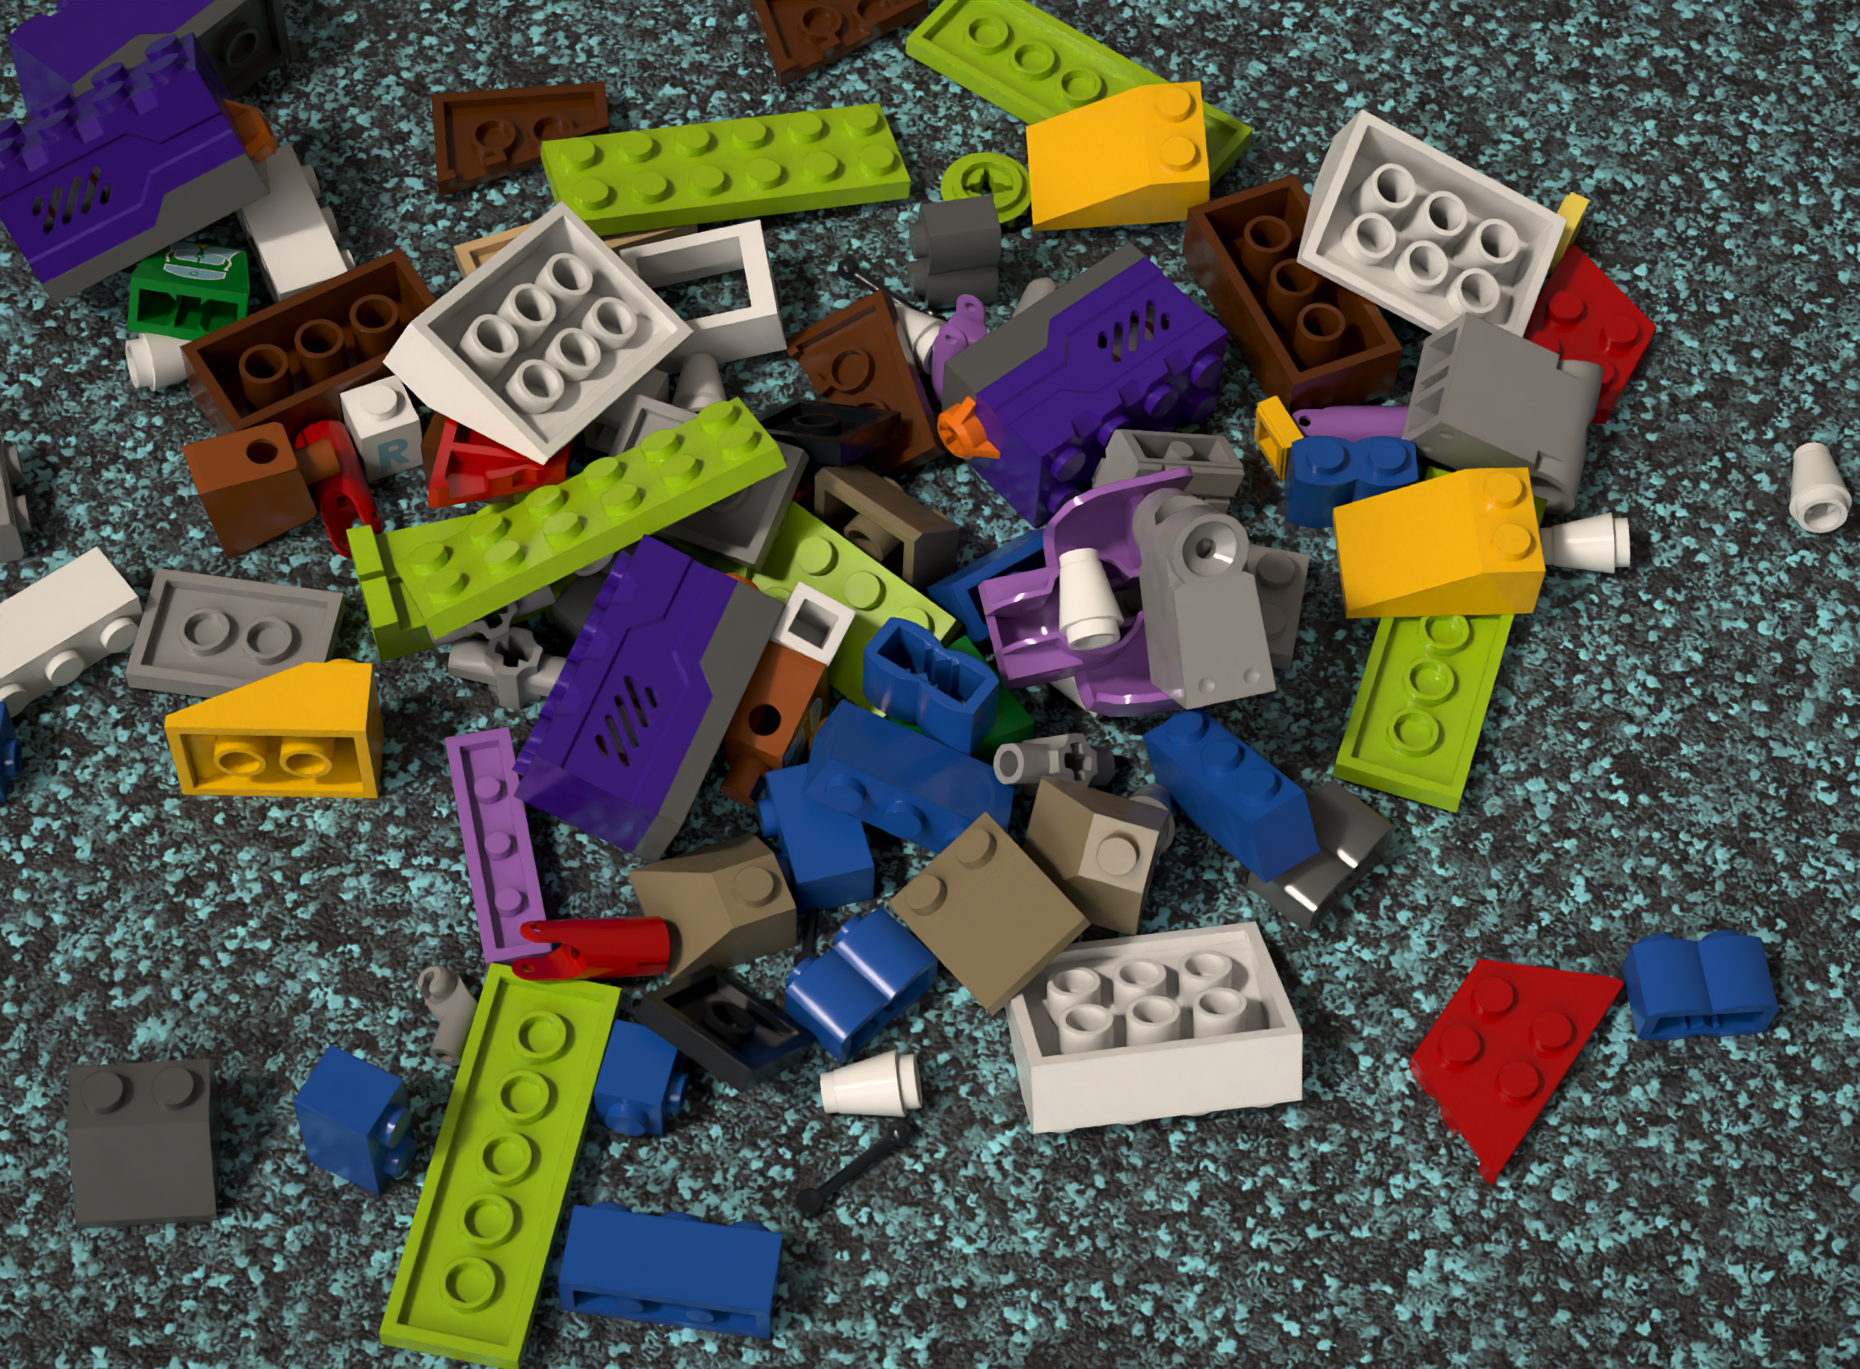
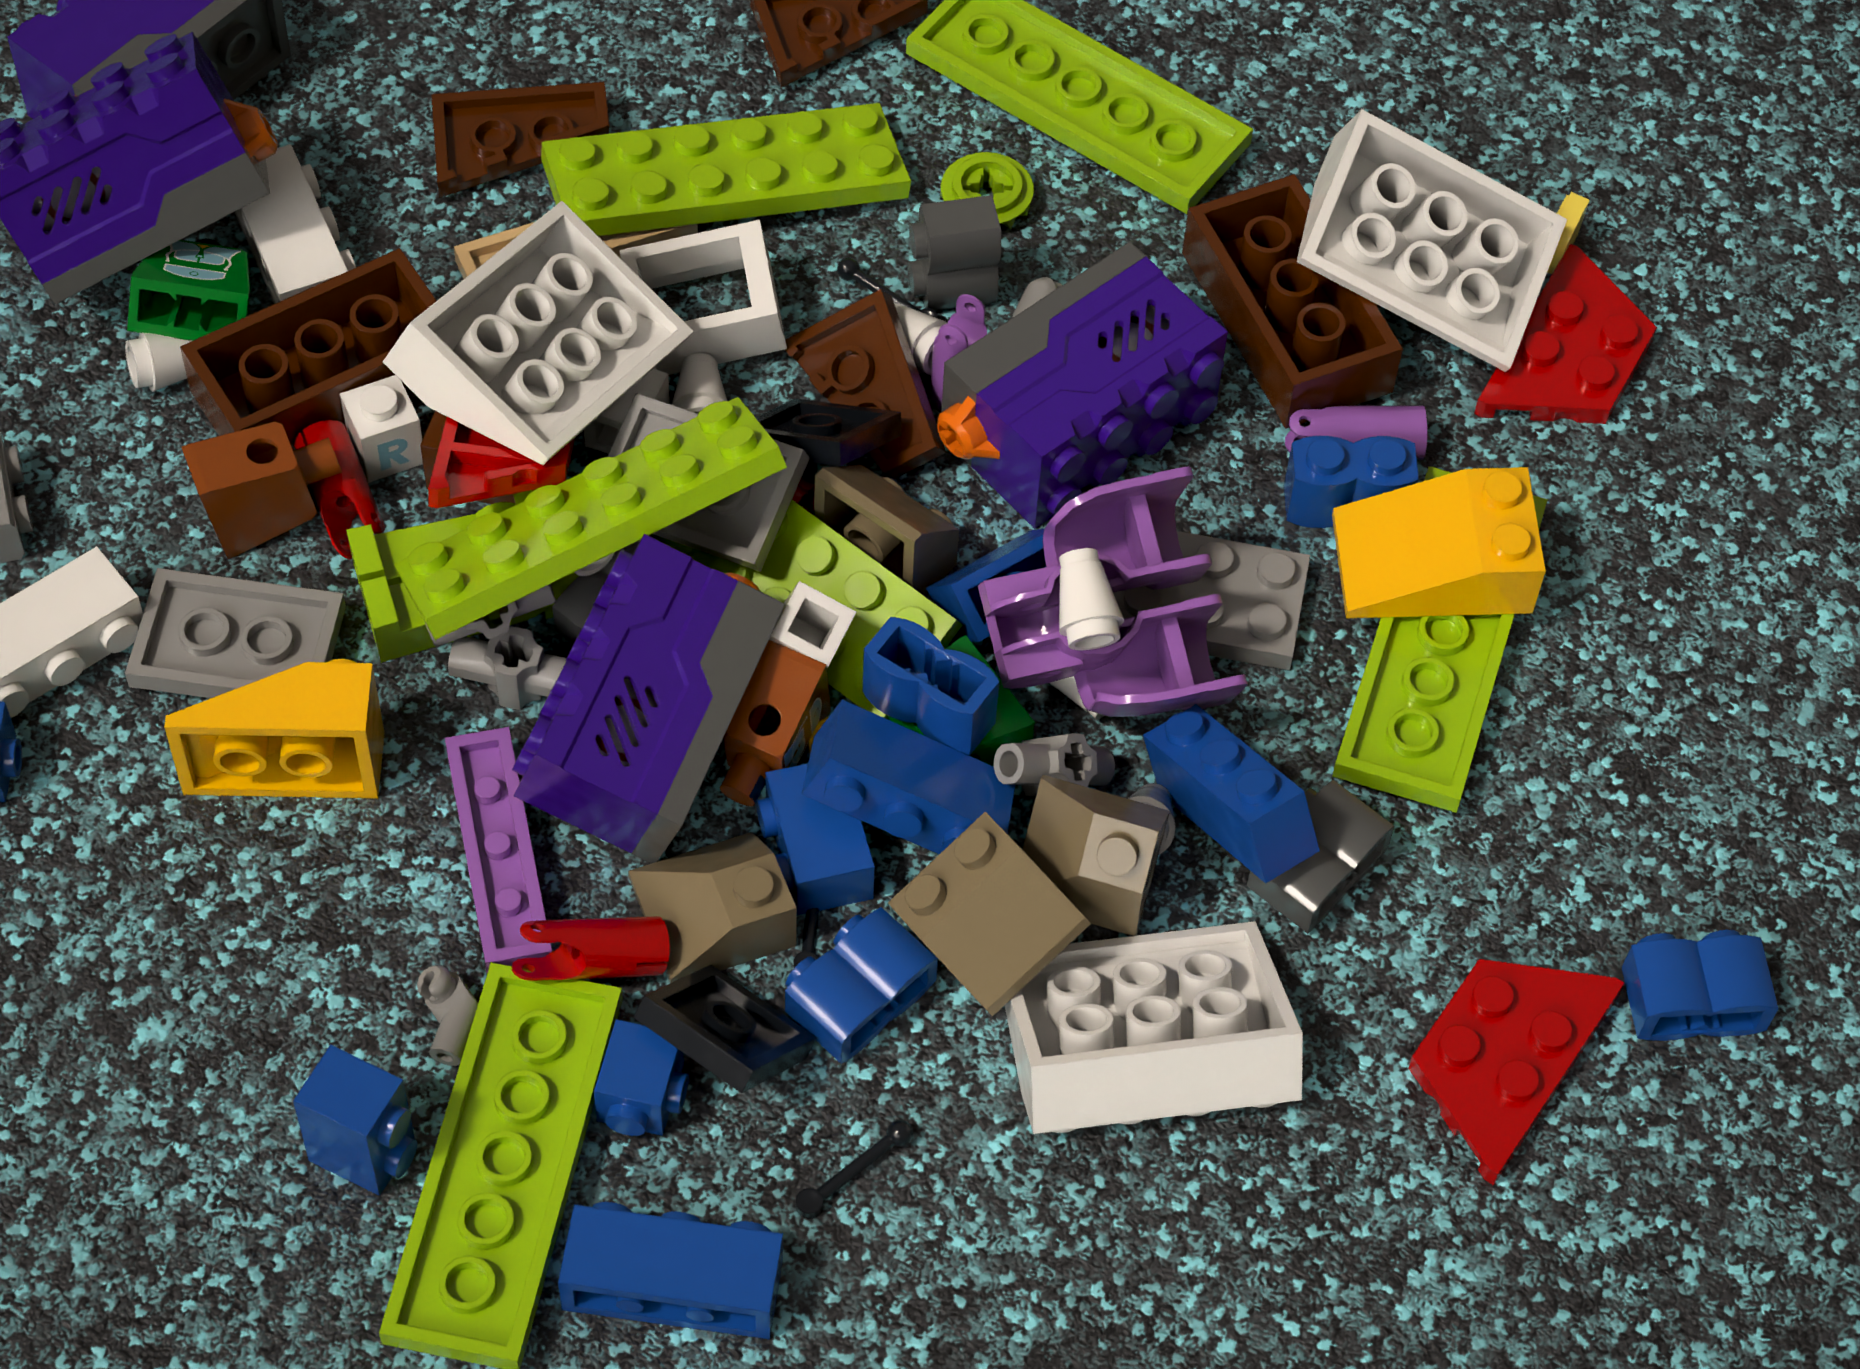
(144, 1143): dark grey slope -> none
(874, 1086): white cone -> none
(1120, 160): yellow slope -> none
(1142, 453): light grey brick -> none
(1199, 602): light grey piece -> none
(1275, 434): yellow tile -> none
(1504, 404): light grey piece -> none
(1588, 544): white cone -> none
(1818, 490): white cone -> none

